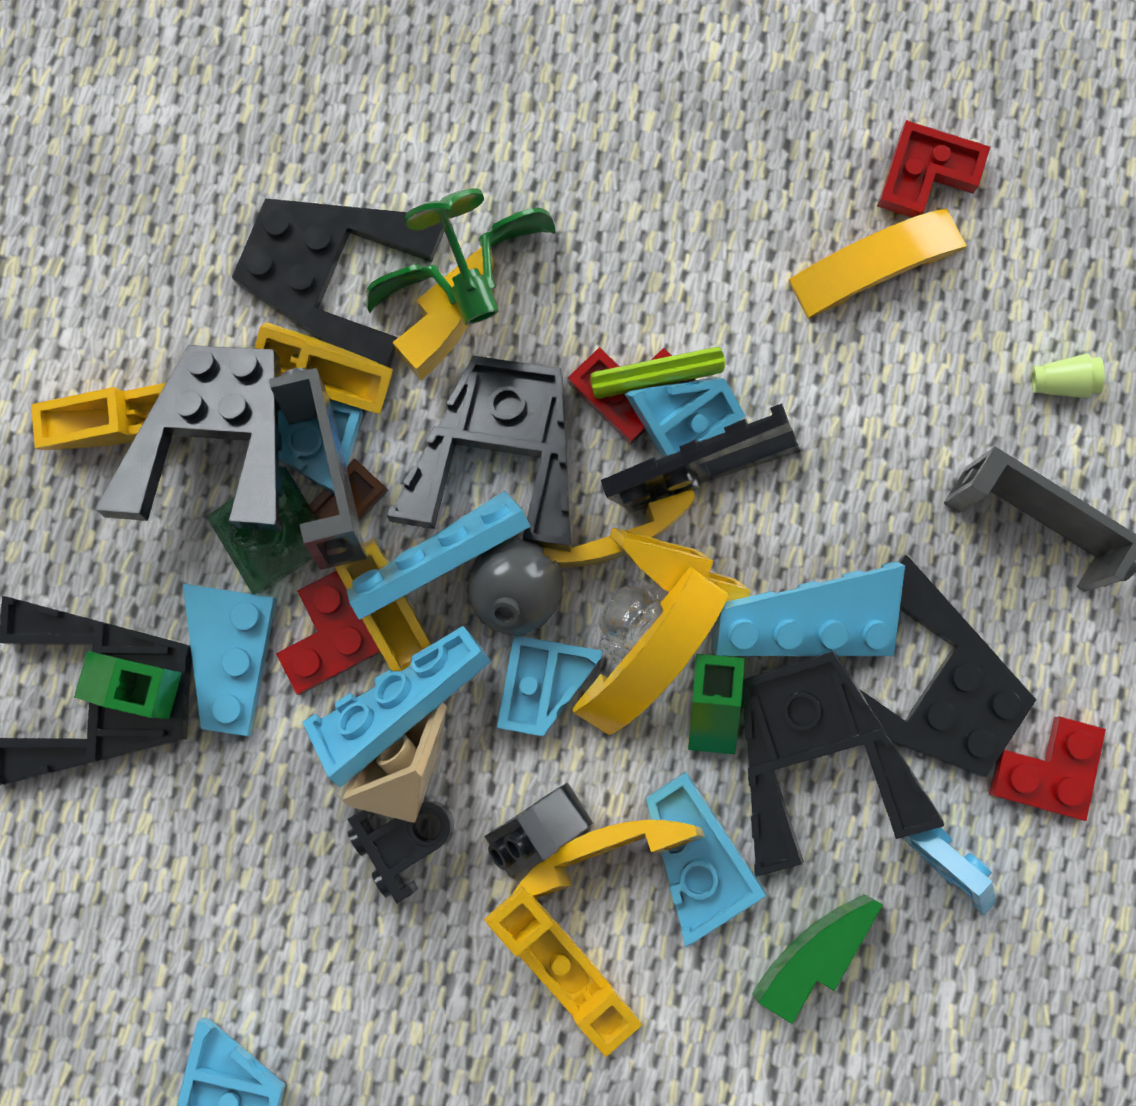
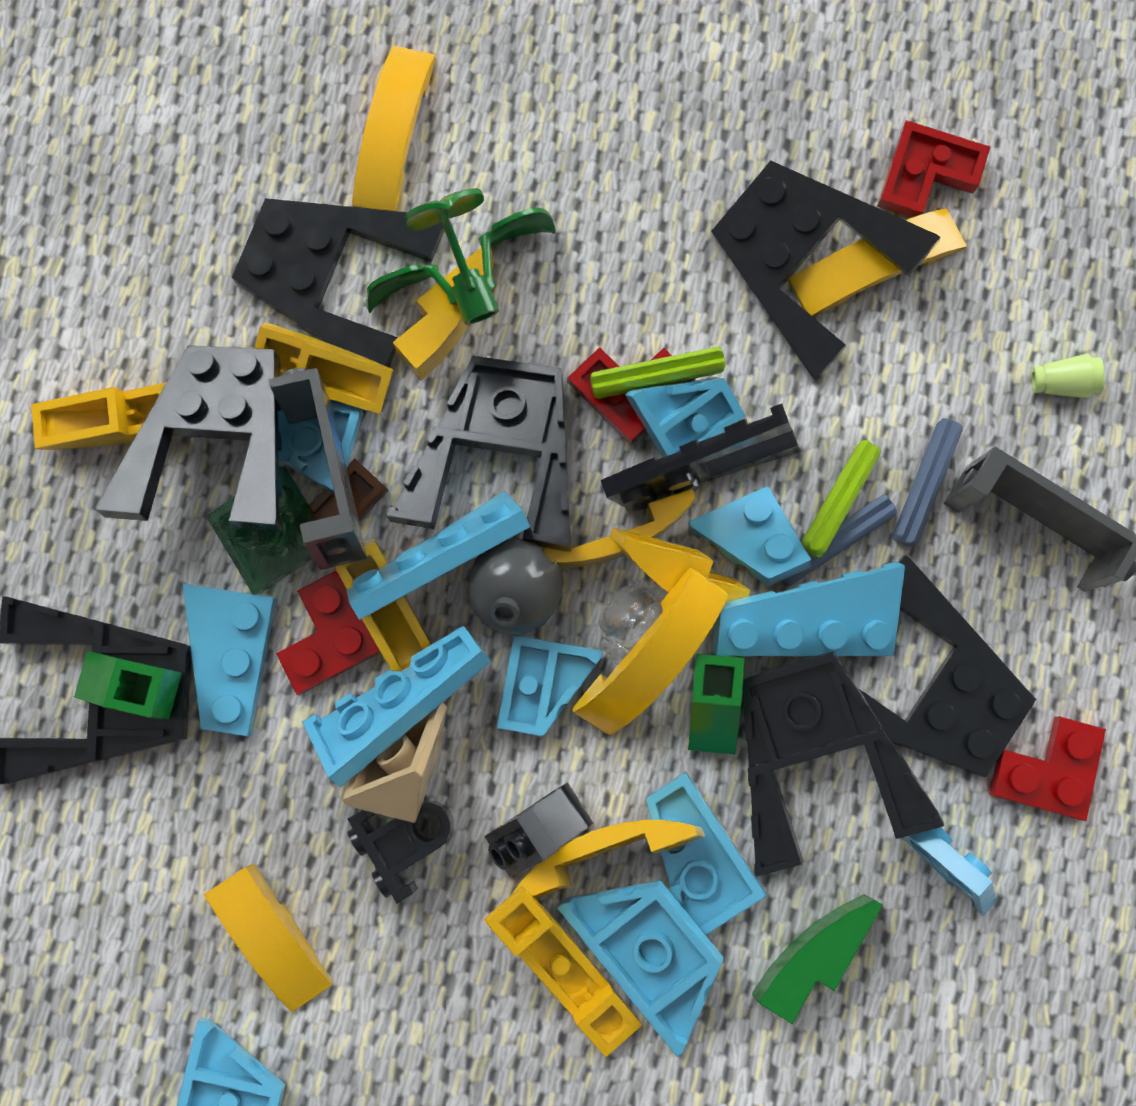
(268, 937): none -> yellow slope
(391, 128): none -> yellow slope
(650, 952): none -> medium azure wing
(756, 536): none -> medium azure wing
(782, 223): none -> black wing
(840, 498): none -> lime axle
(851, 531): none -> sand blue axle
(927, 482): none -> sand blue axle

